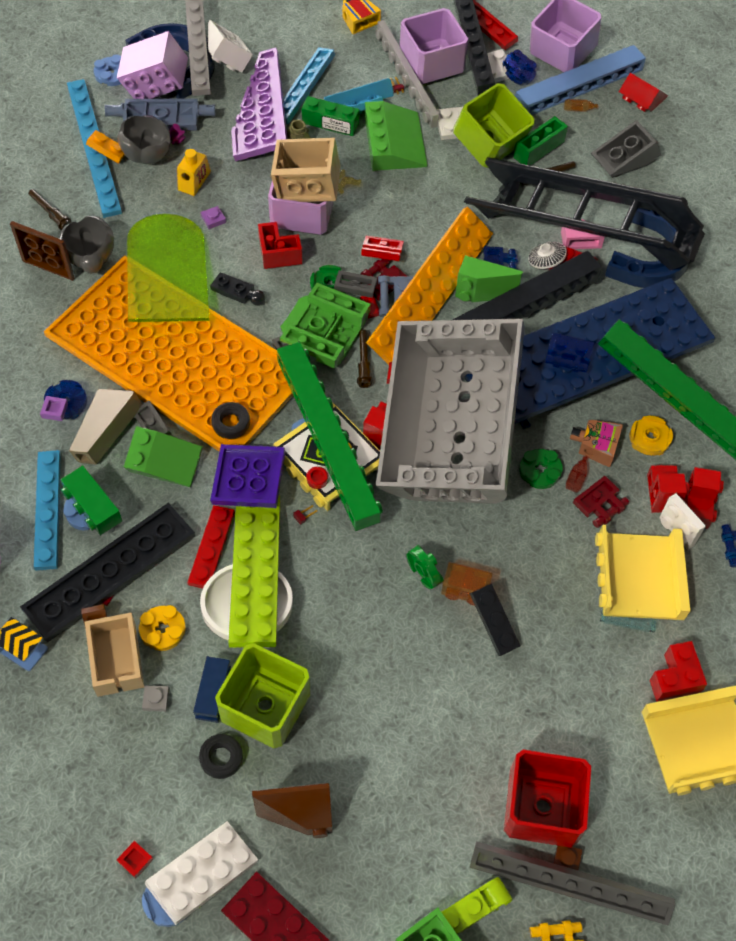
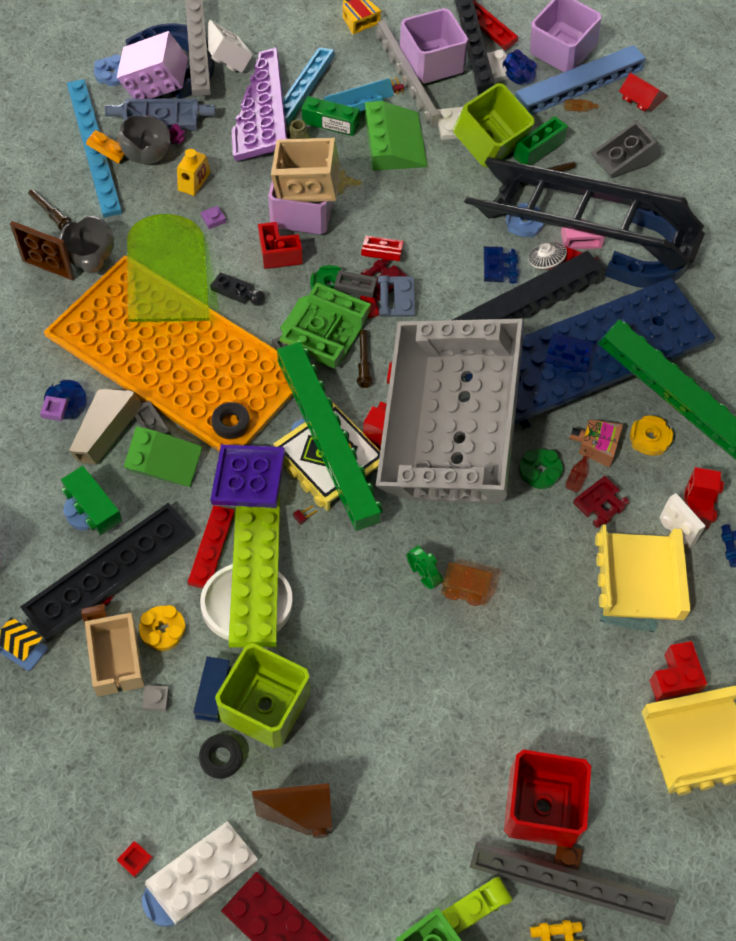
(47, 510): dark azure plate -> none
(317, 477): red tile -> none
(433, 280): light orange plate -> none
(484, 280): bright green slope -> none
(495, 619): black plate -> none
(524, 229): none -> medium blue plate
(663, 483): red brick -> none

